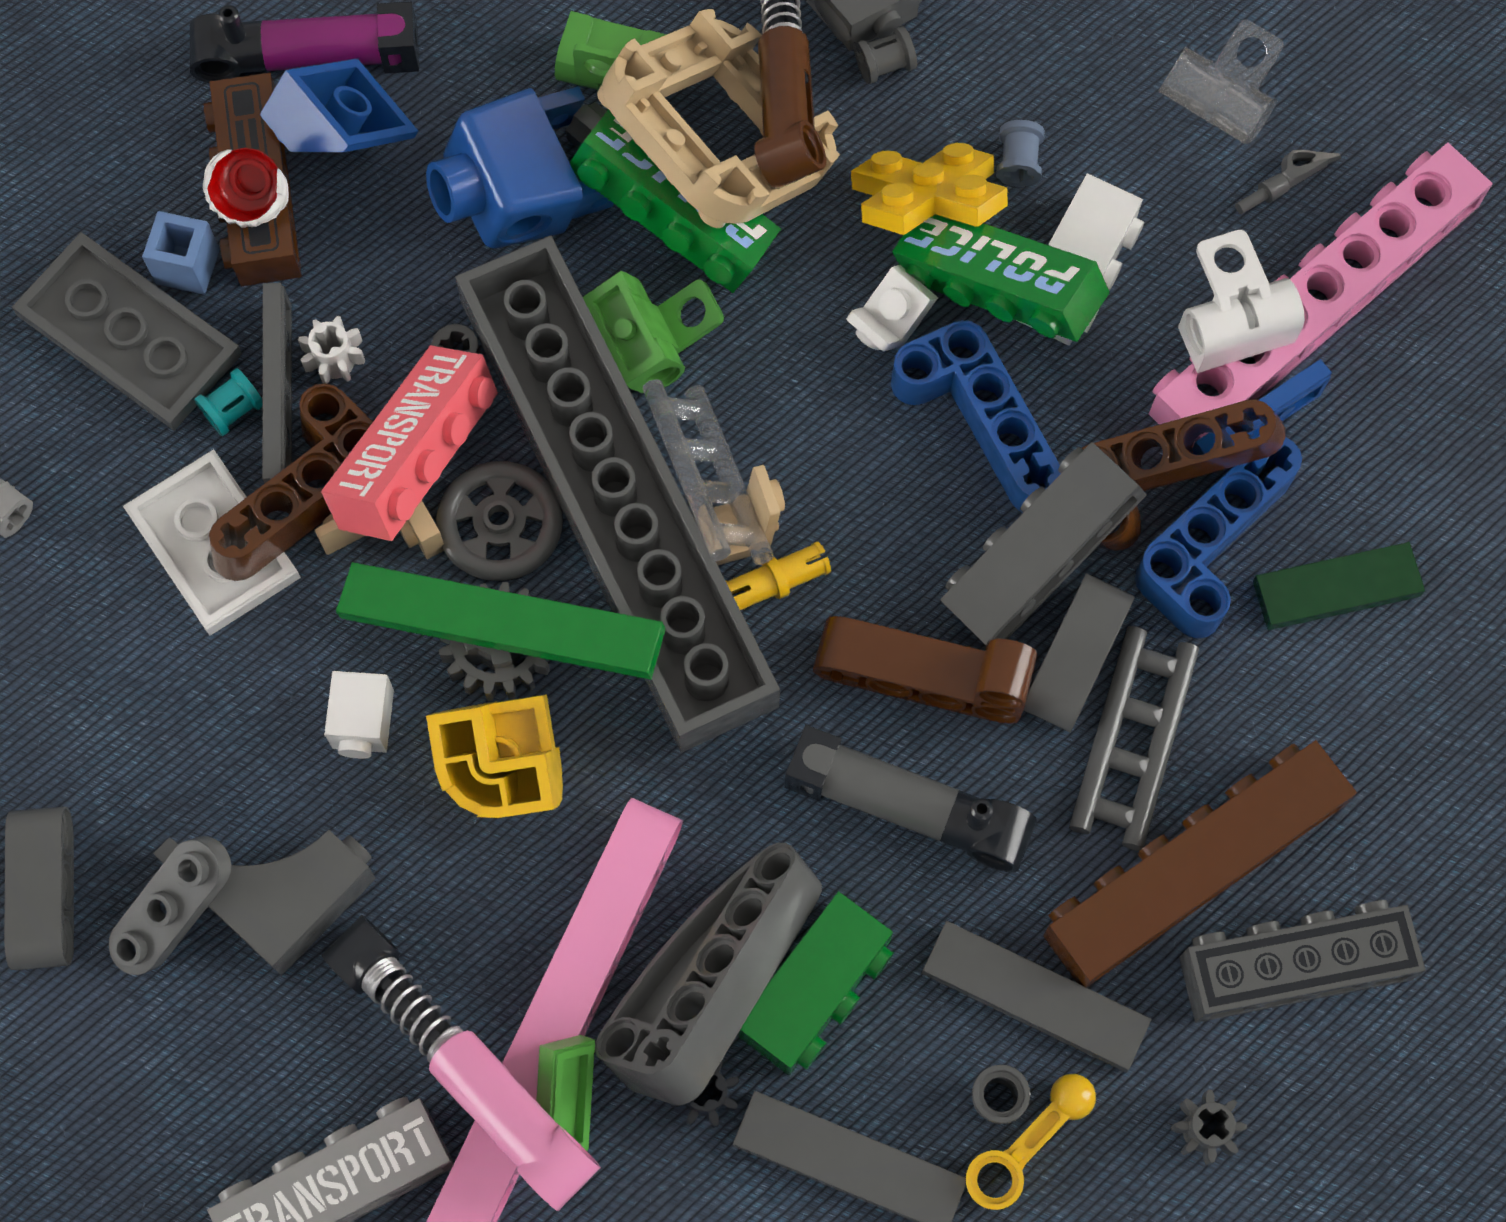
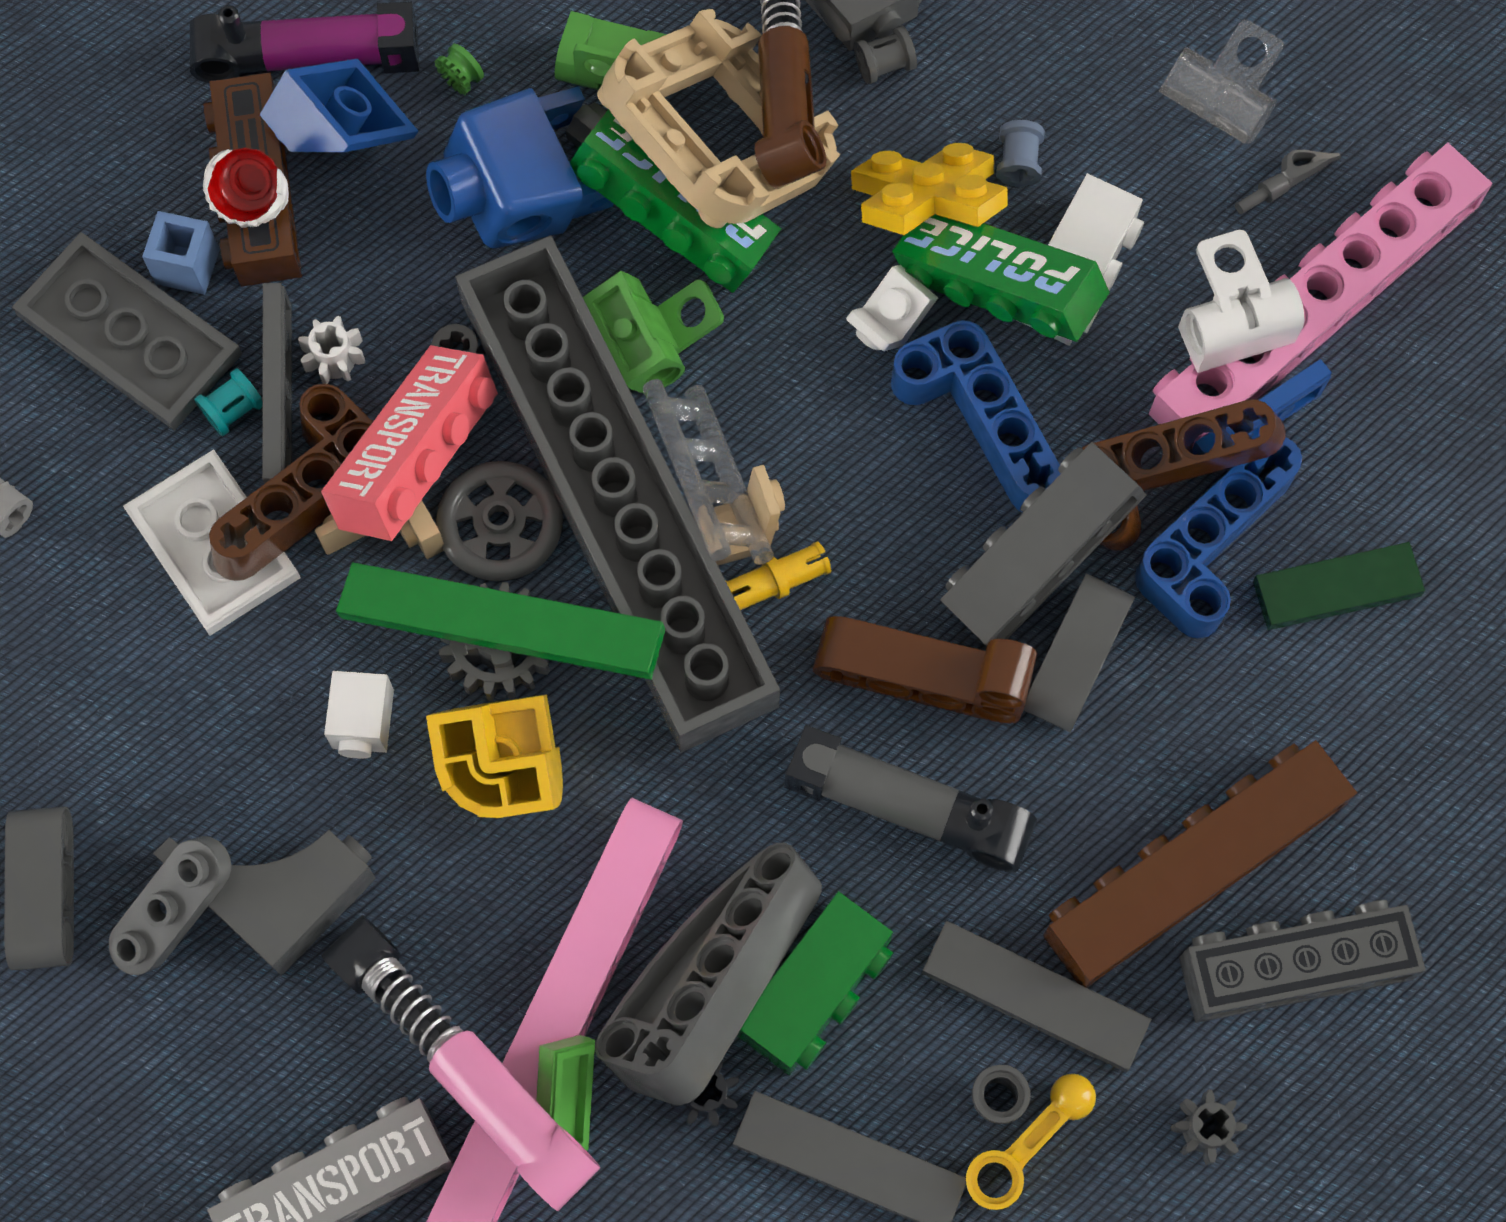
(459, 68): none -> bright green bush
(1106, 755): dark grey bar -> none

